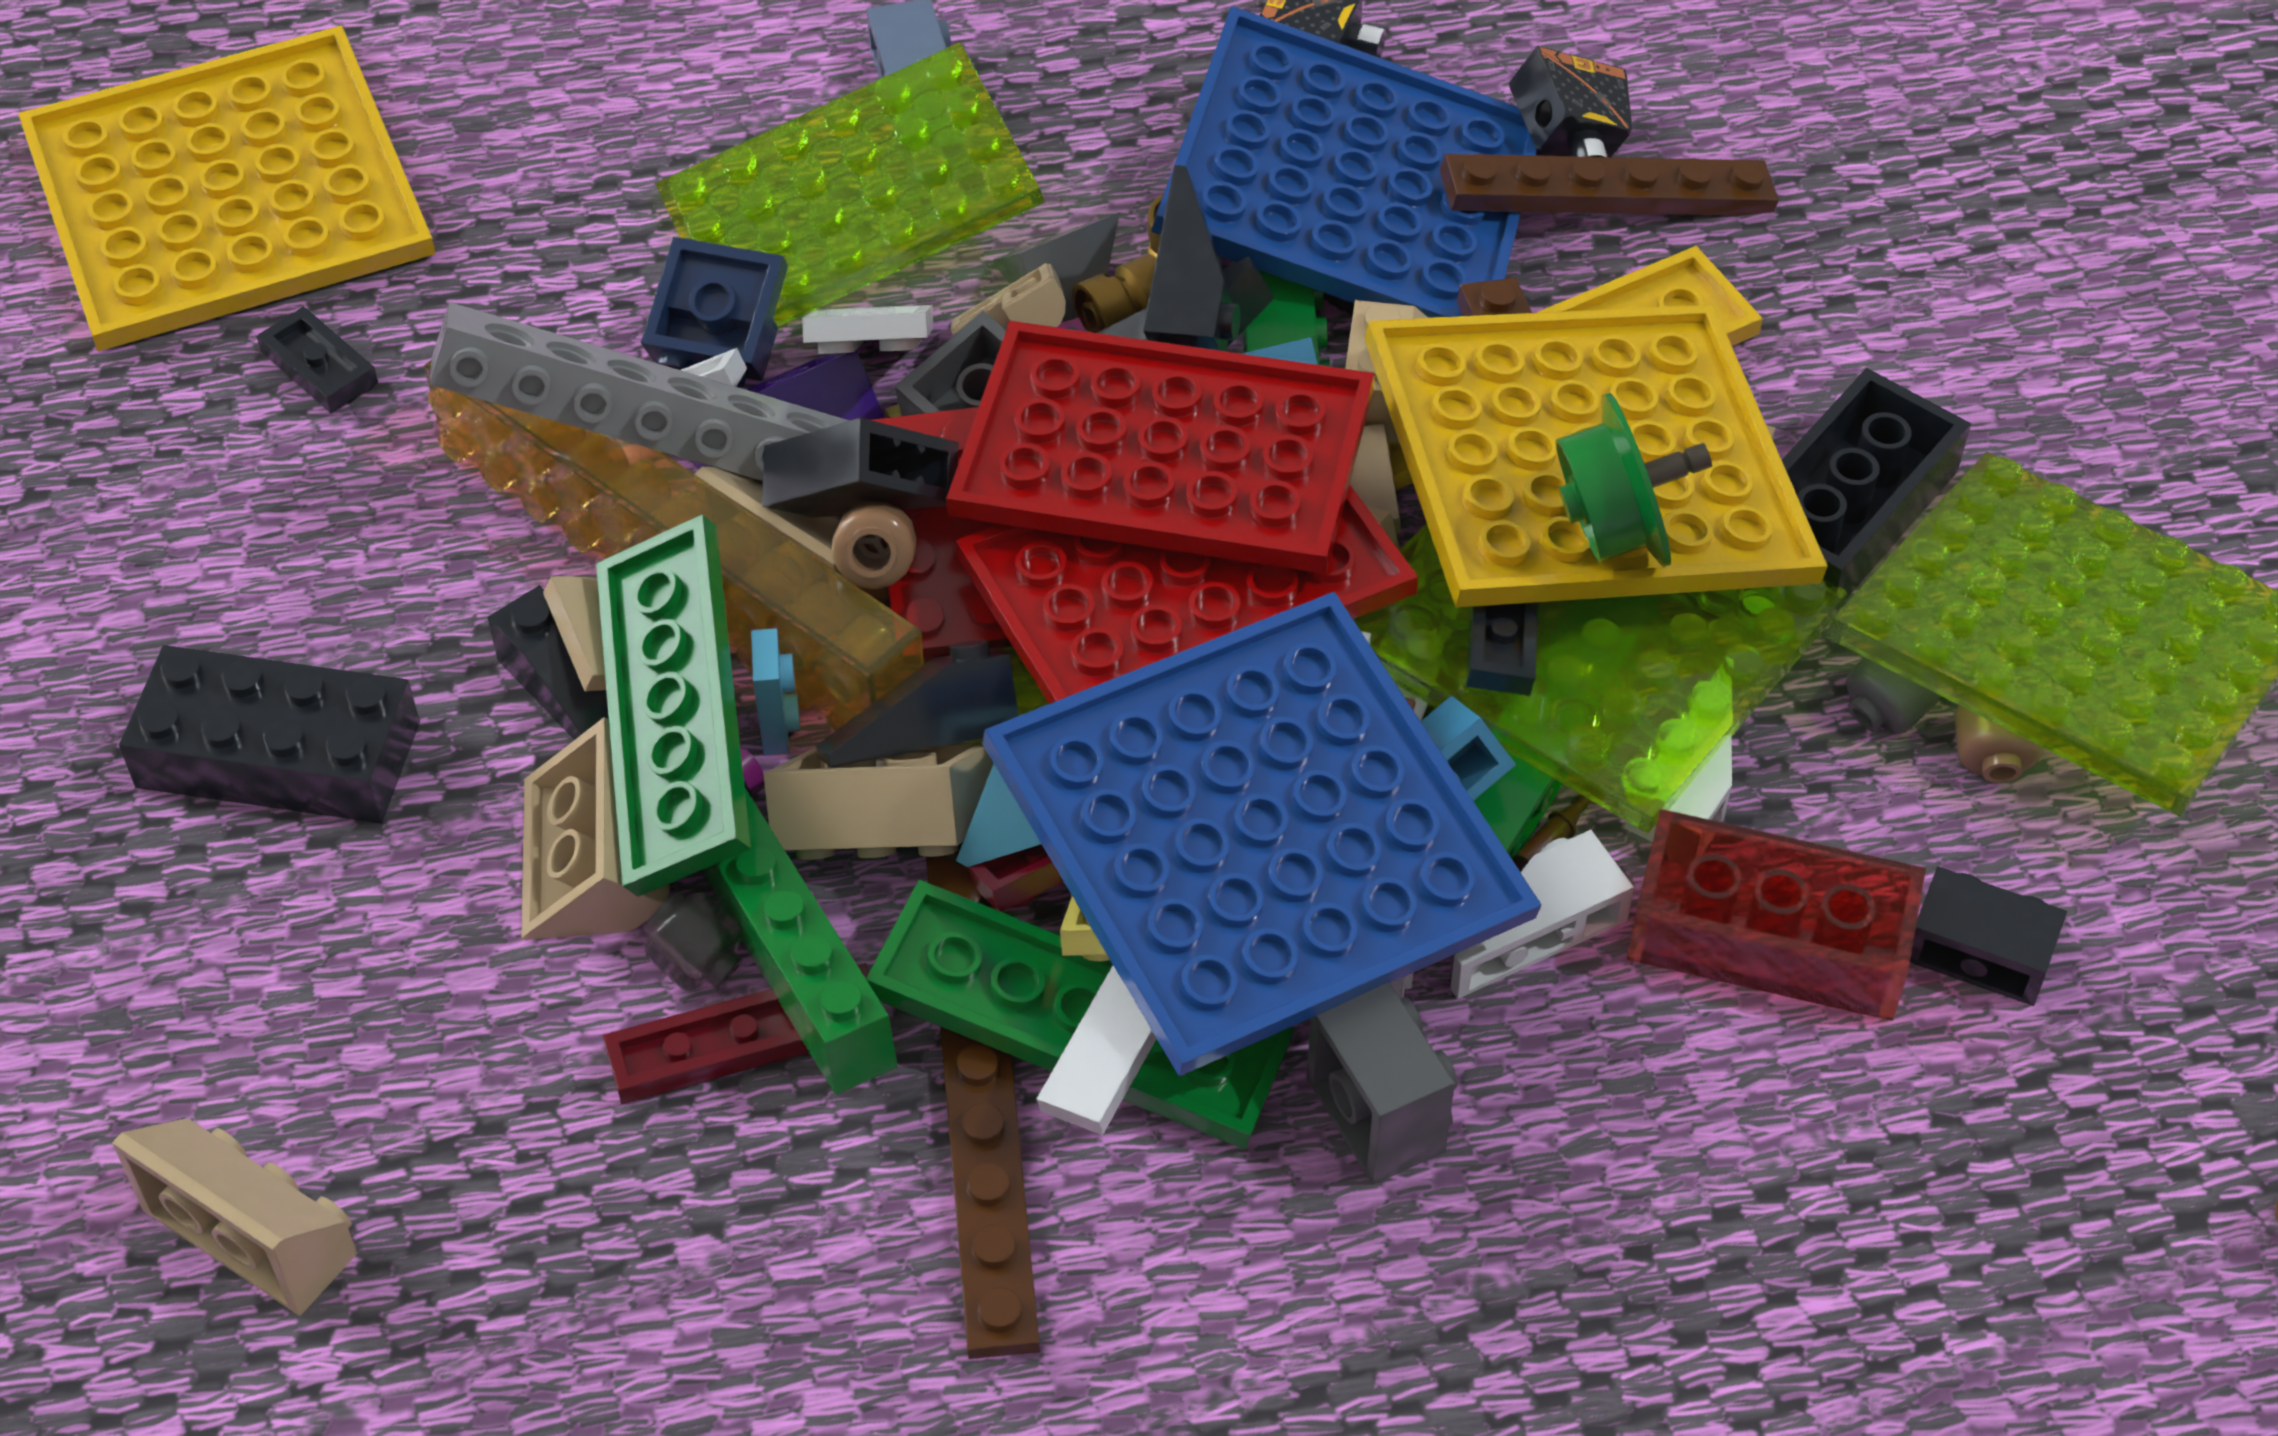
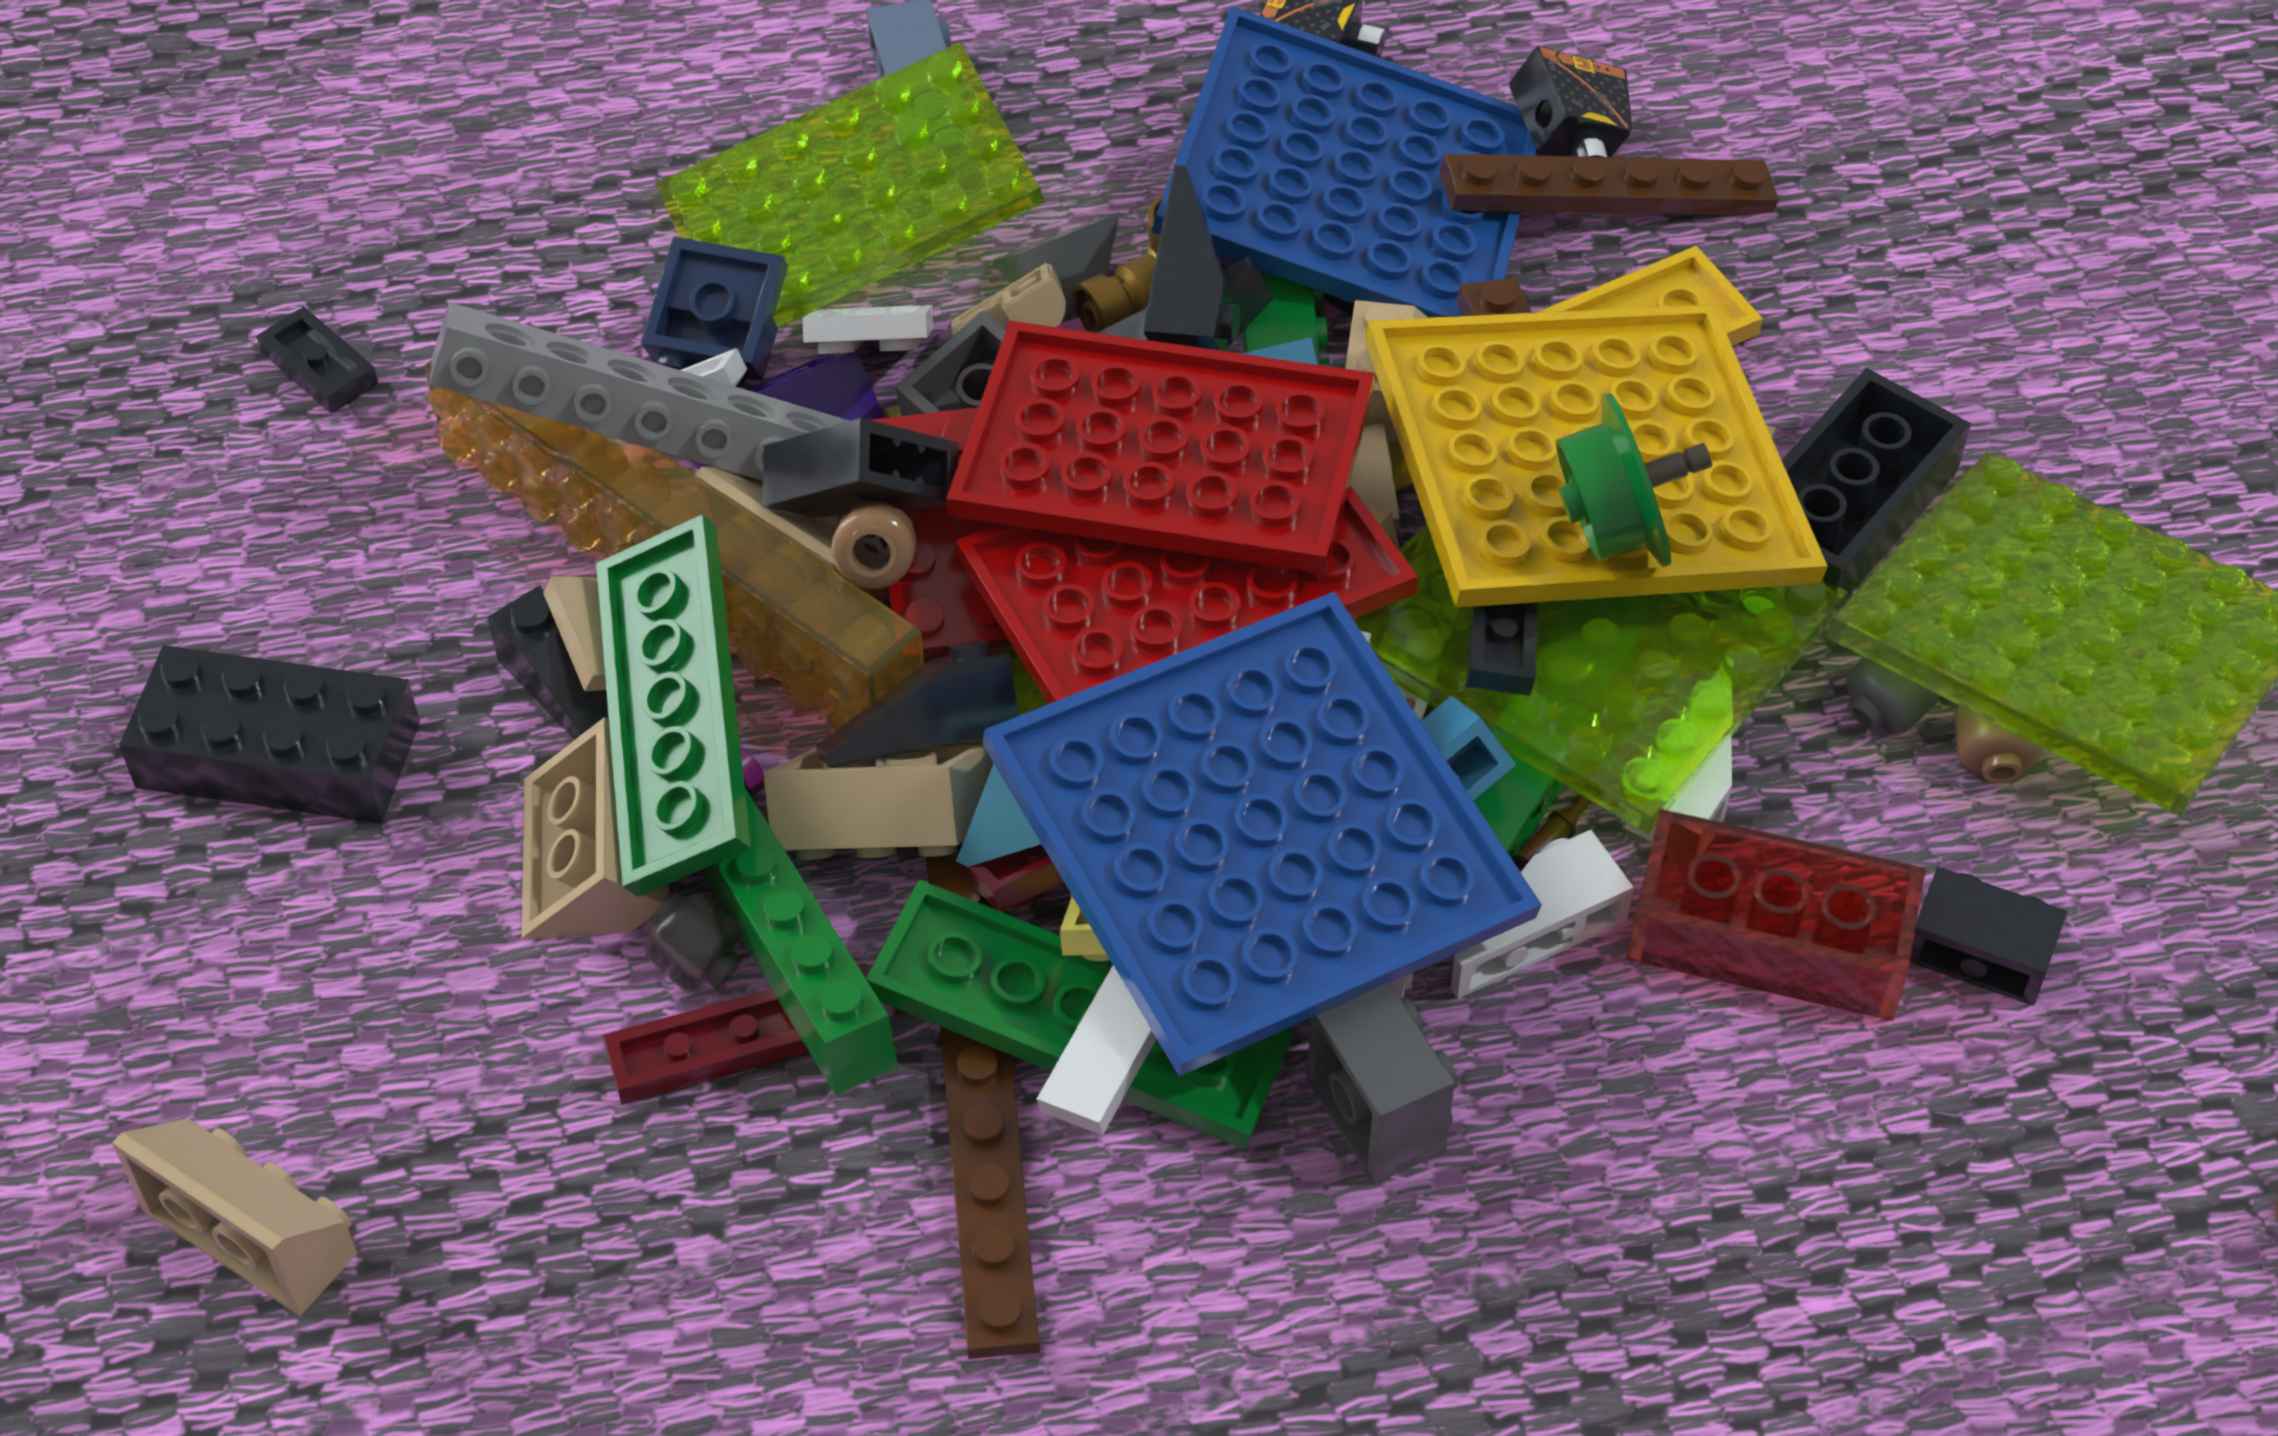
(223, 187): yellow plate -> none
(772, 680): medium azure plate -> none

